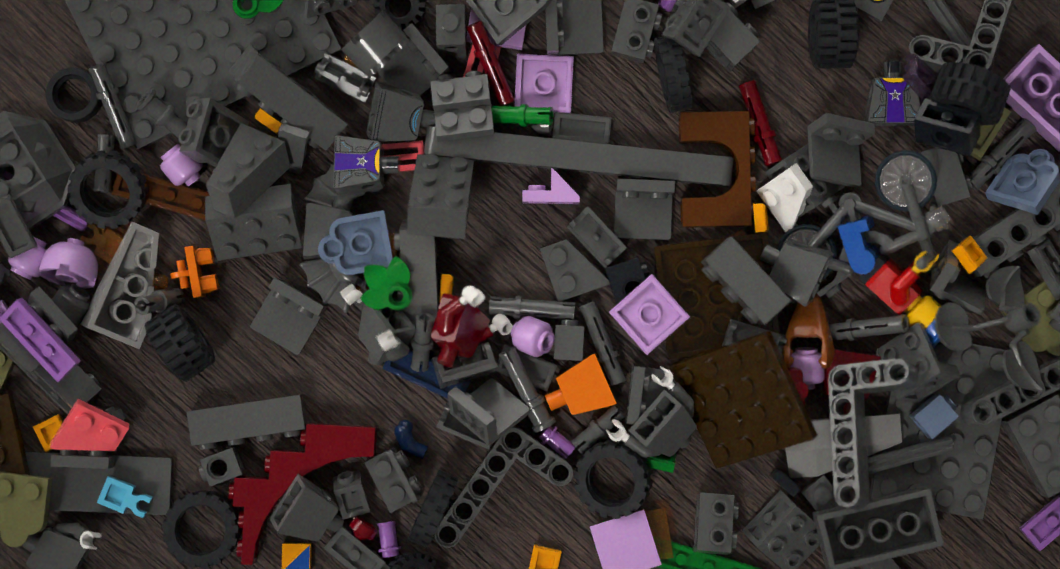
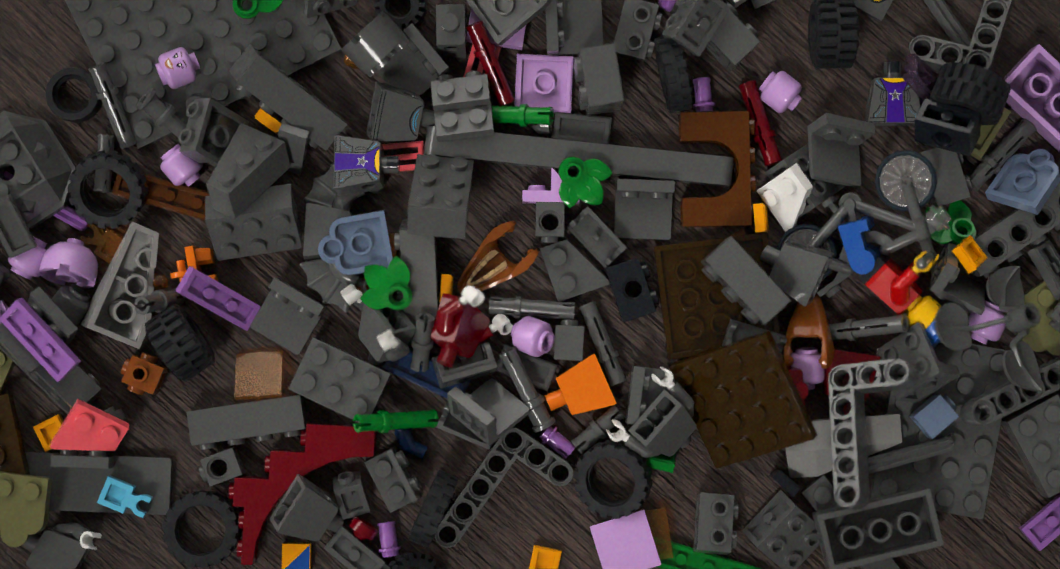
(153, 378): none -> dark orange brick
(177, 67): none -> lavender head
(218, 298): none -> medium lavender plate
(259, 375): none -> clear orange piece
(339, 380): none -> dark grey brick
(344, 77): dark grey hinge -> none
(387, 421): none -> green pin
(490, 265): none -> dark orange animal
(549, 208): none -> dark grey brick
(585, 184): none -> green plate
(600, 80): none -> dark grey brick
(649, 314): lavender tile -> none
(703, 95): none -> medium lavender pin
(781, 92): none -> lavender head
(960, 222): none -> green plate
(990, 333): none -> lavender head

